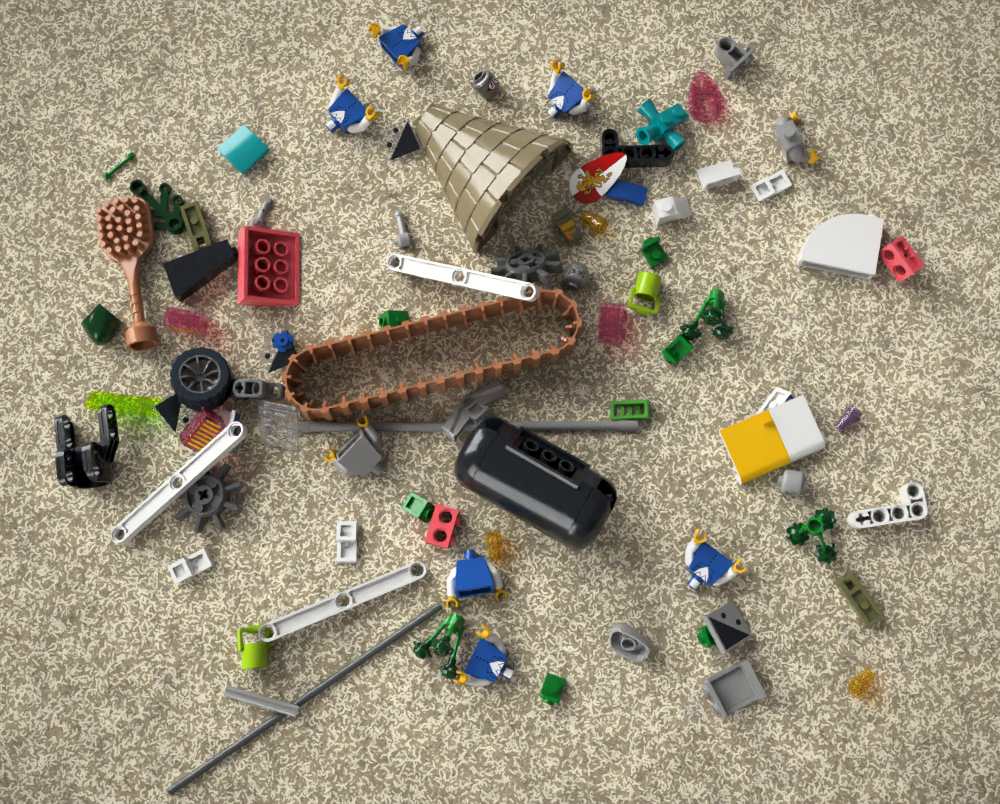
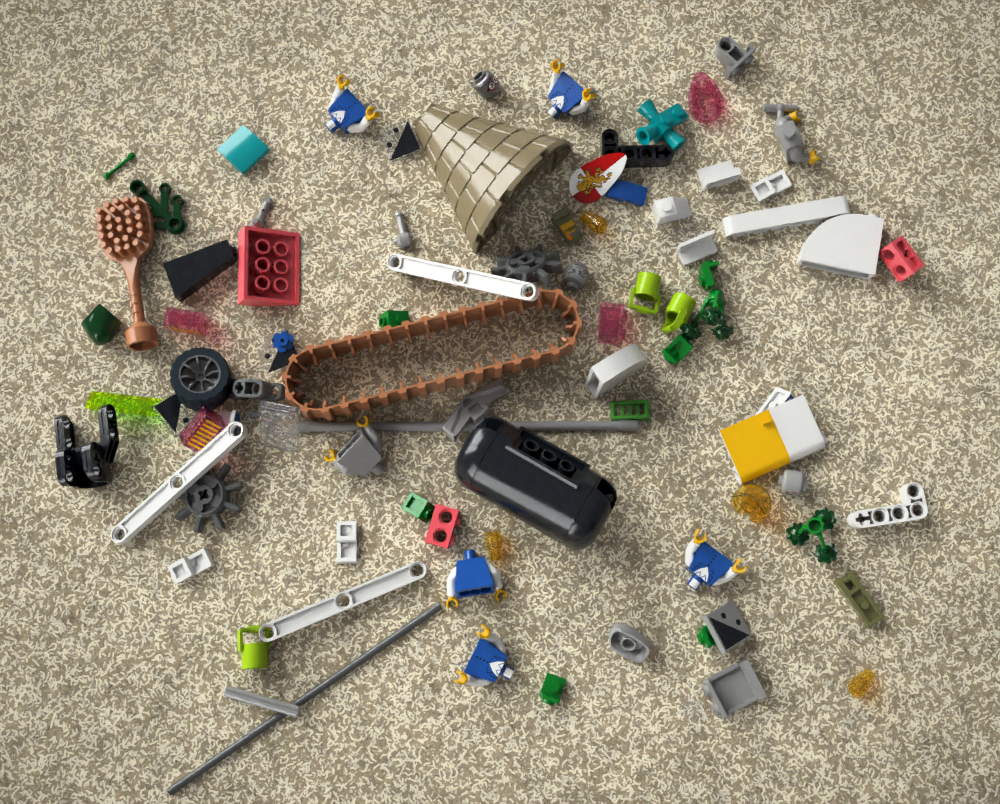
(196, 225): olive plate -> none
(399, 43): torso -> none
(442, 646): dark green plant -> none
(615, 369): none -> white brick
(653, 252): green bracket -> none
(678, 312): none -> lime piece
(696, 248): none -> white panel
(705, 276): none -> green bracket
(753, 501): none -> clear yellow cylinder
(779, 108): none -> light grey piece
(784, 216): none -> white beam
(848, 418): clear purple cone -> none

